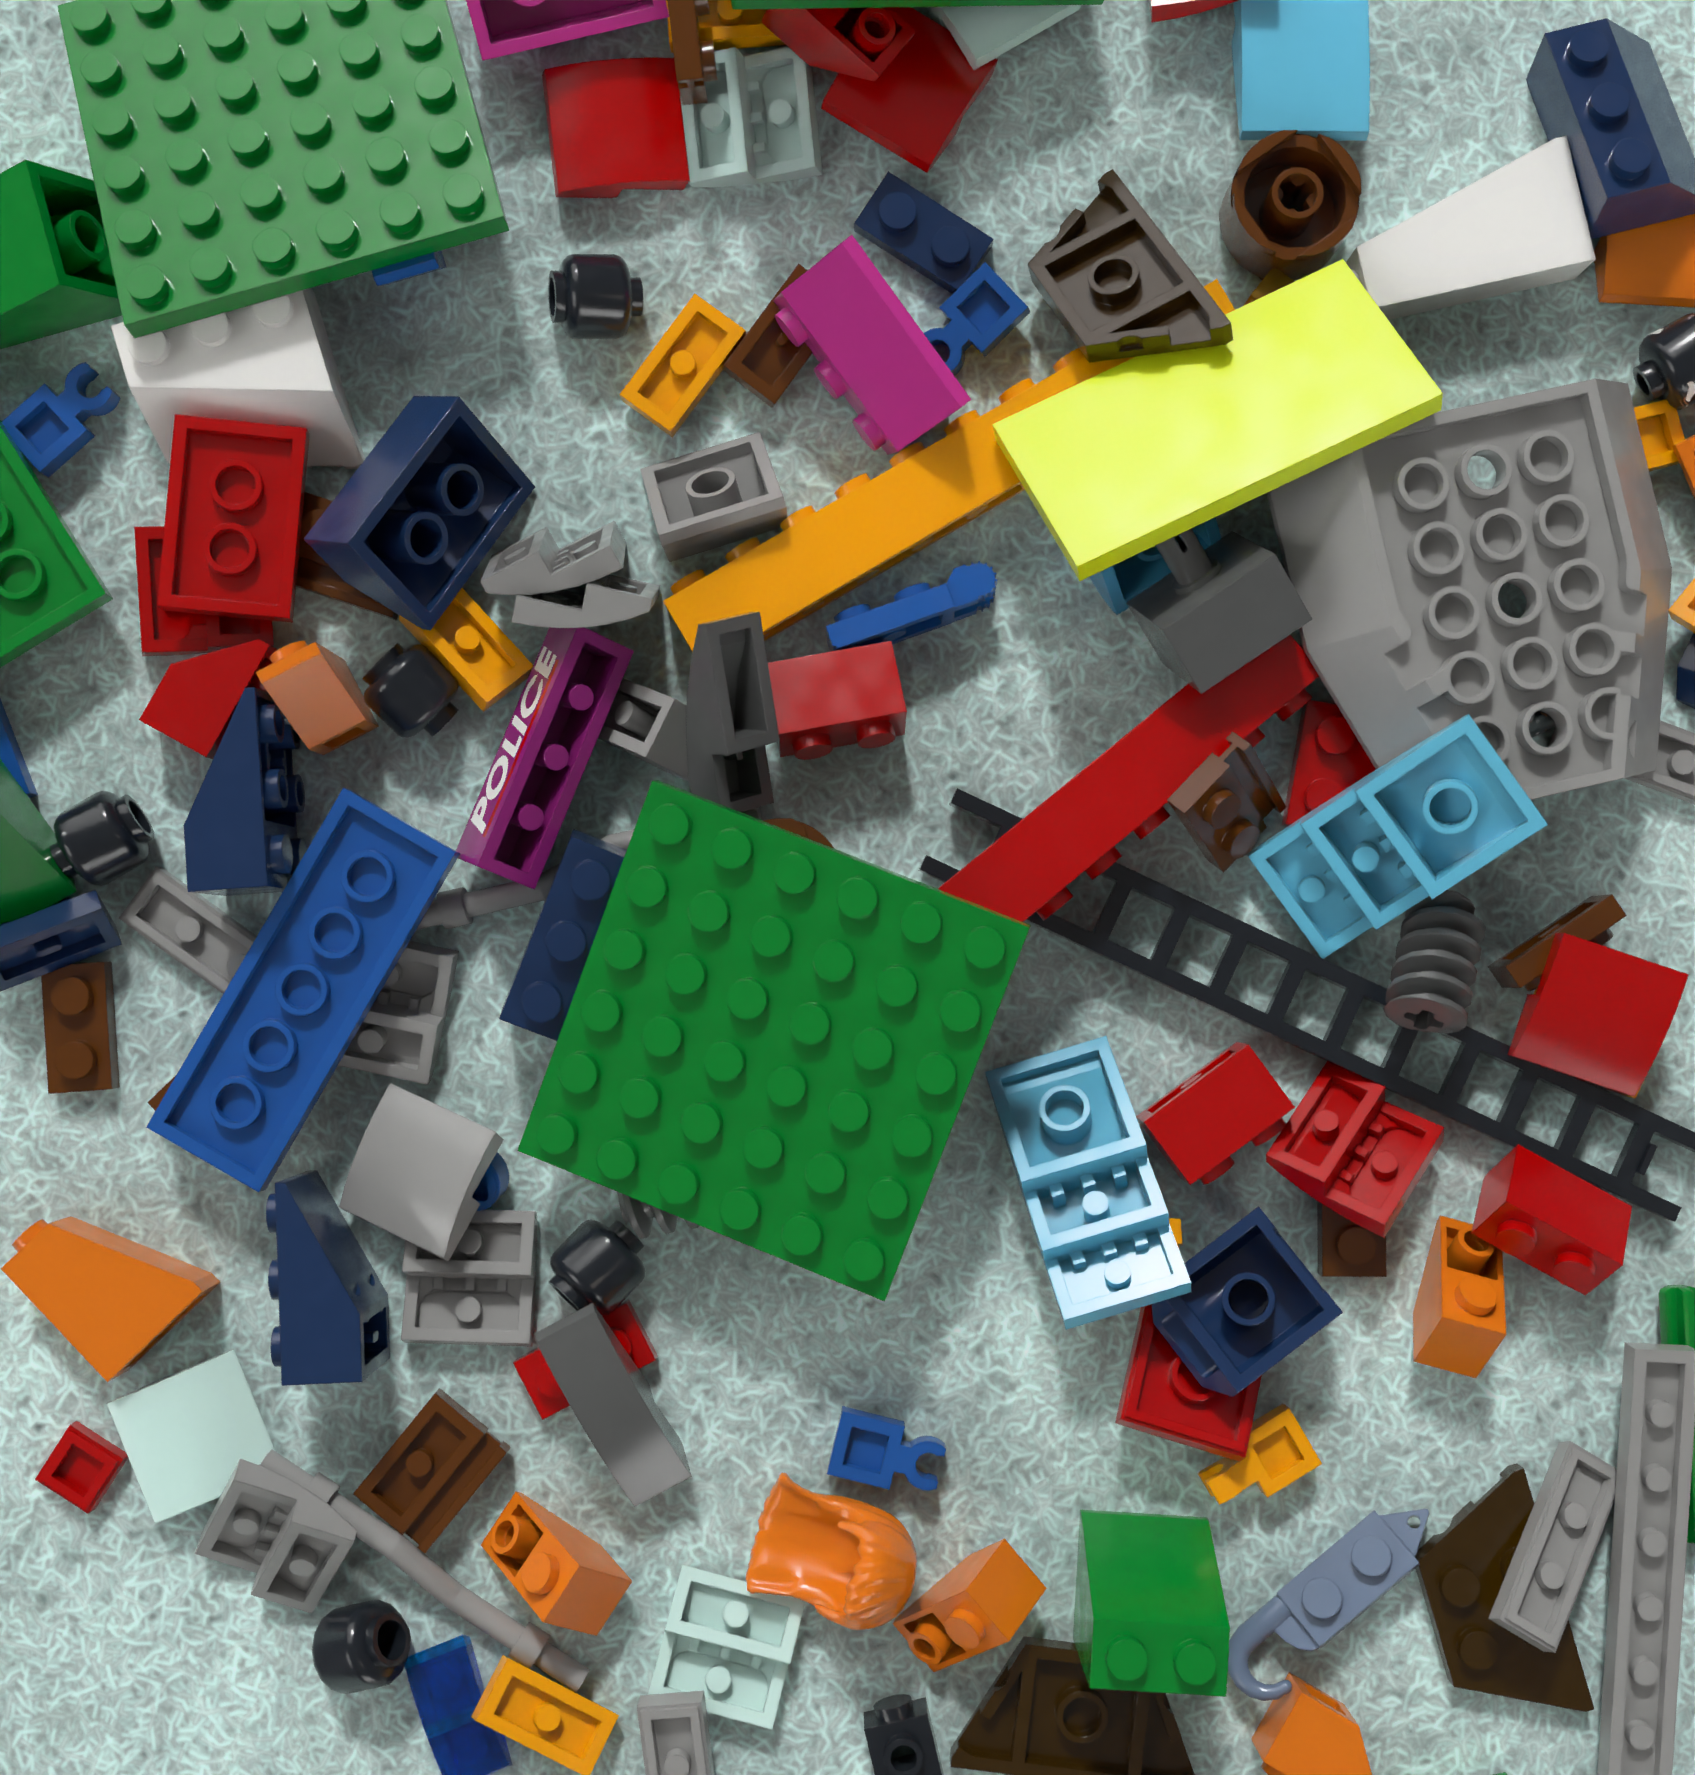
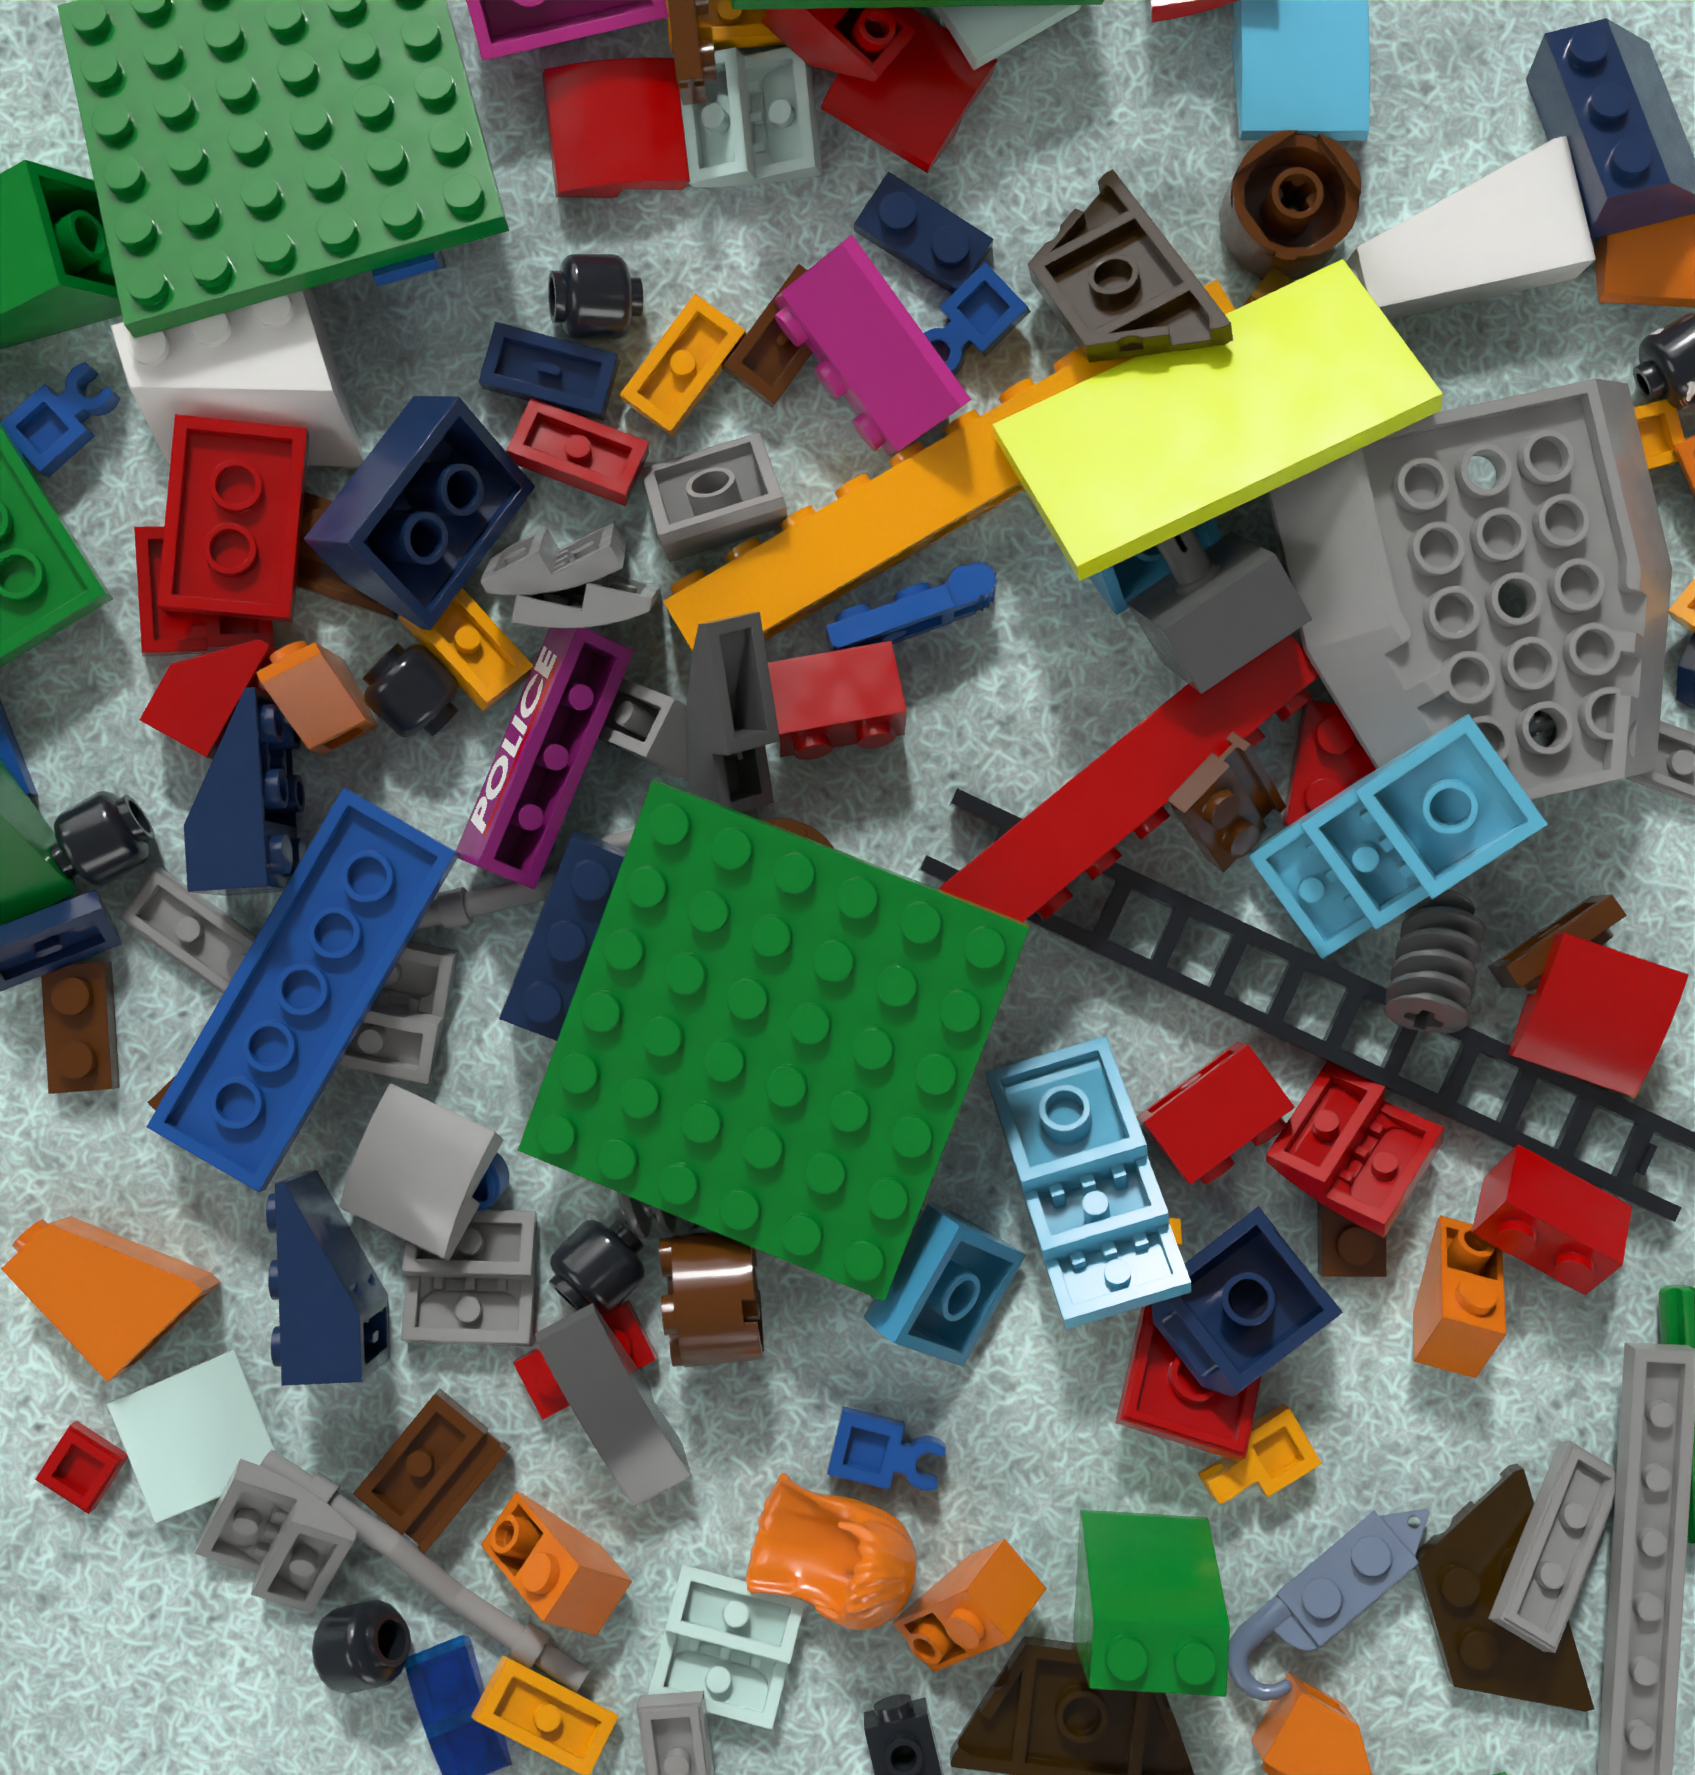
(549, 370): none -> dark blue plate
(578, 451): none -> red plate
(710, 1300): none -> reddish brown brick
(945, 1286): none -> dark azure brick

